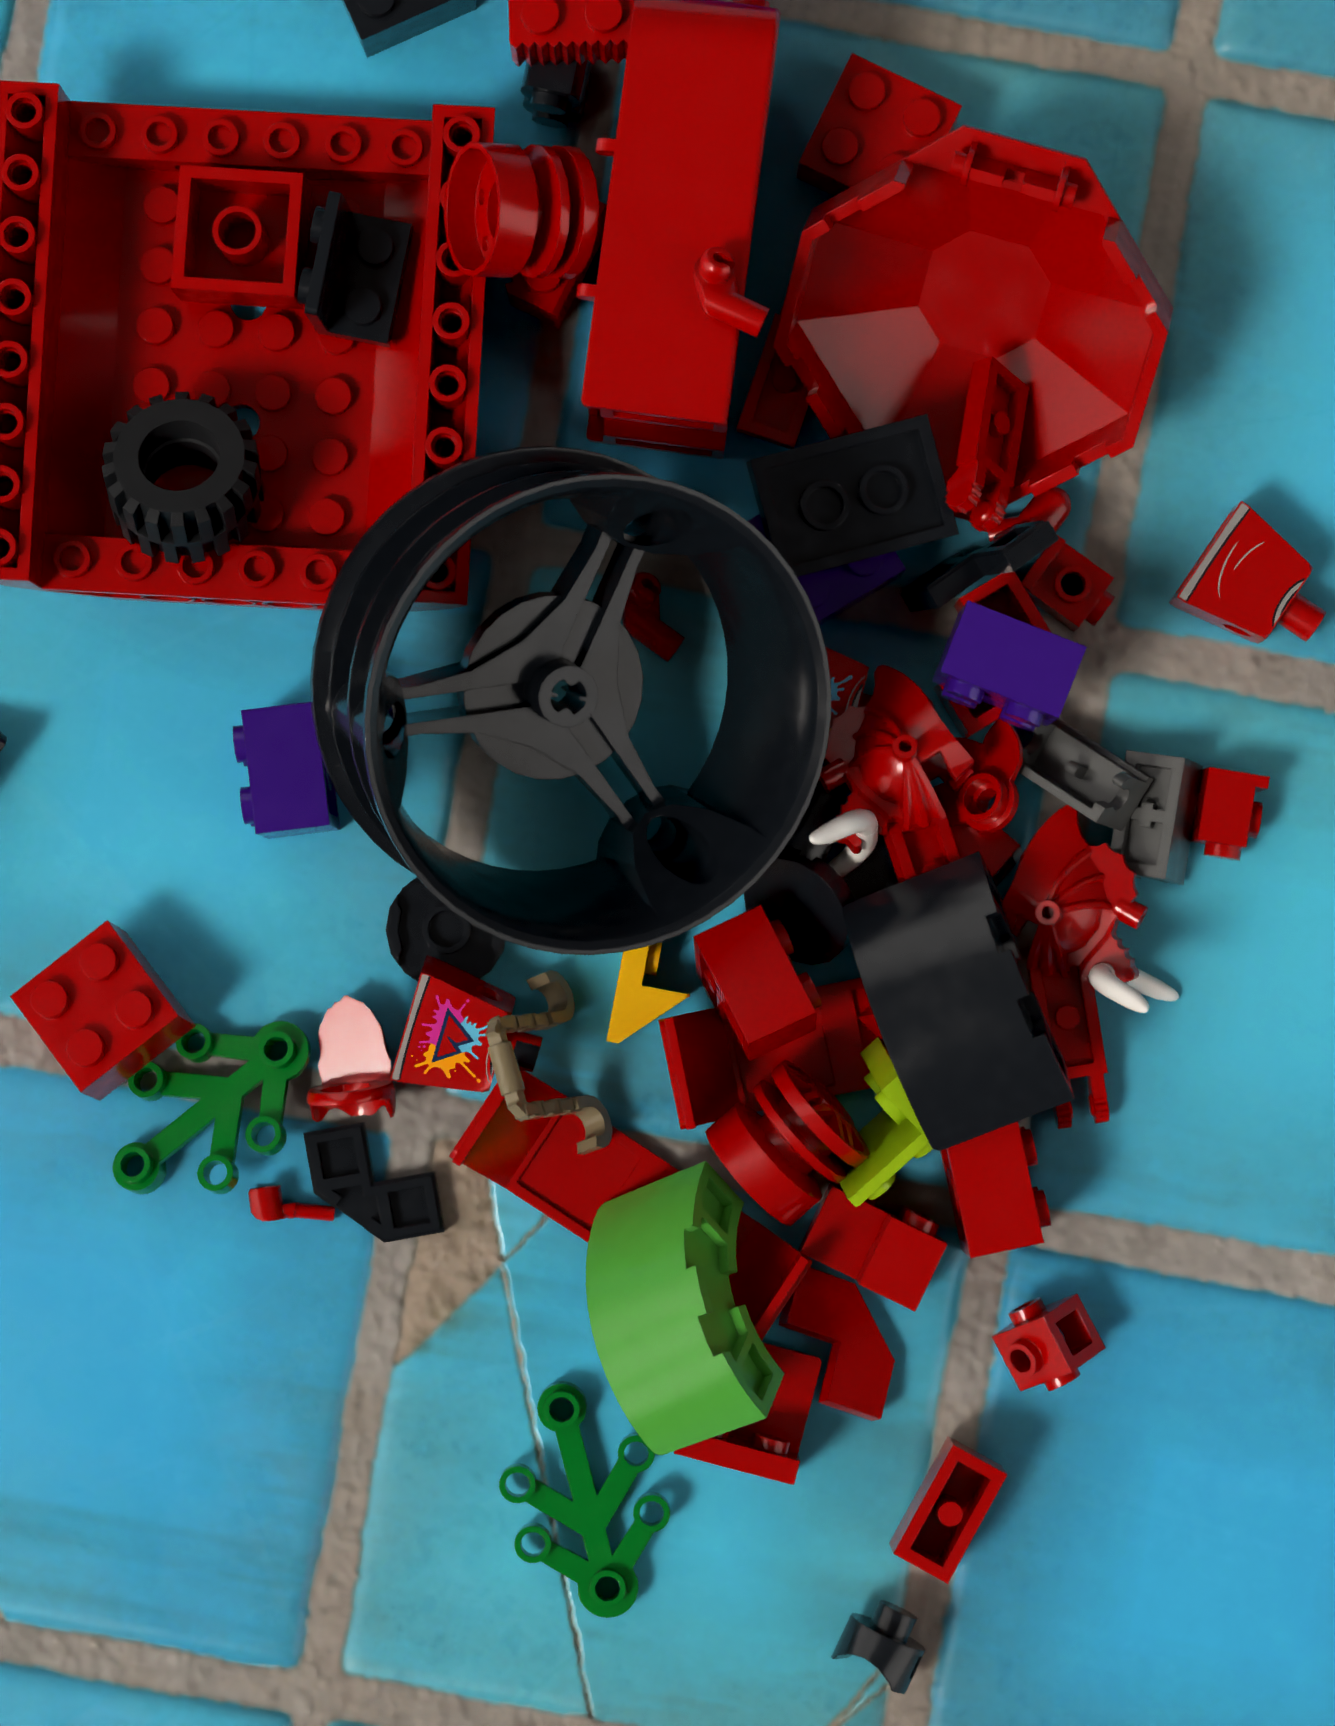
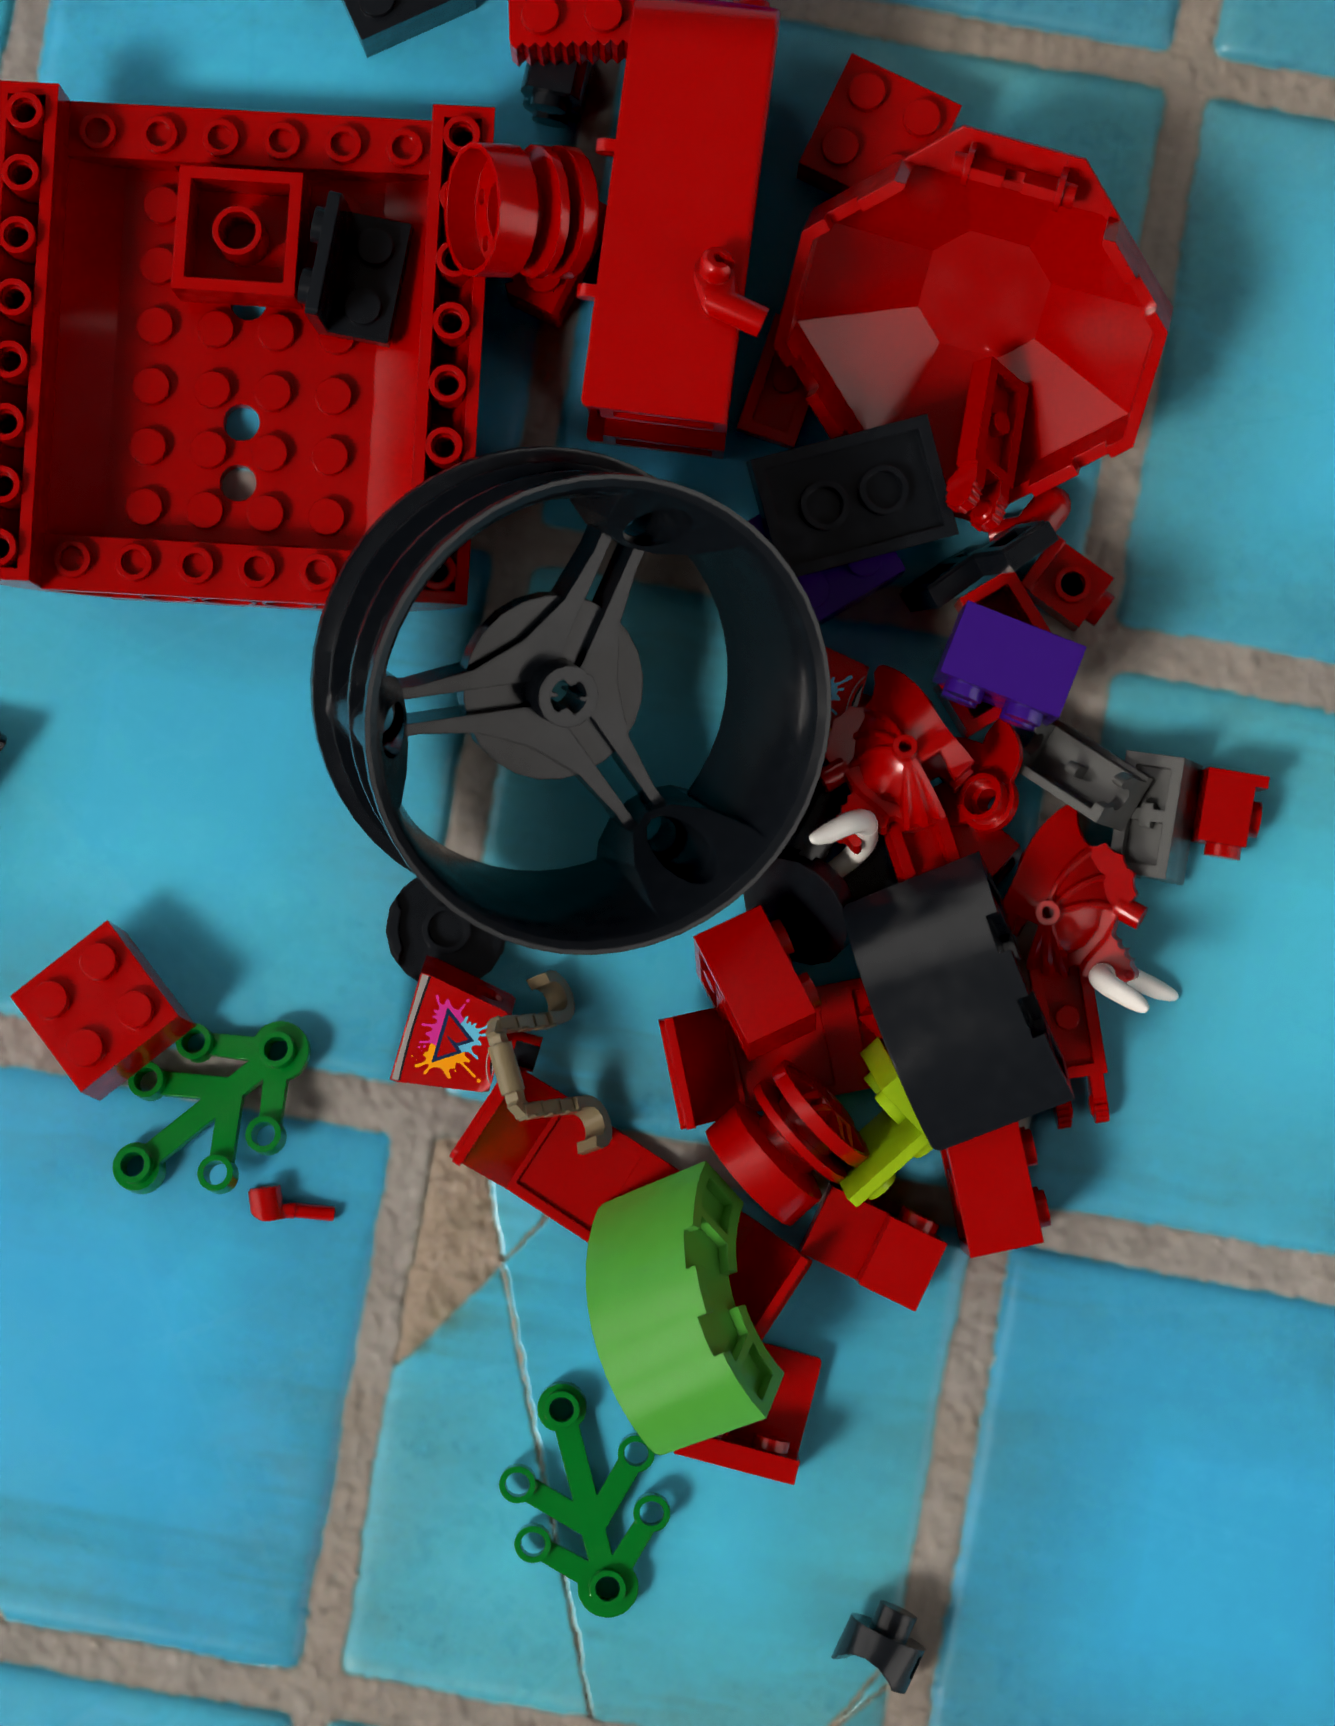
(174, 436): black tyre -> none
(286, 773): dark purple brick -> none
(346, 1180): black tile -> none
(352, 1063): piece -> none
(638, 1004): yellow slope -> none
(643, 620): red arm -> none
(859, 1356): red tile -> none
(947, 1509): red brick -> none
(1039, 1351): red brick -> none
(1249, 581): red torso -> none

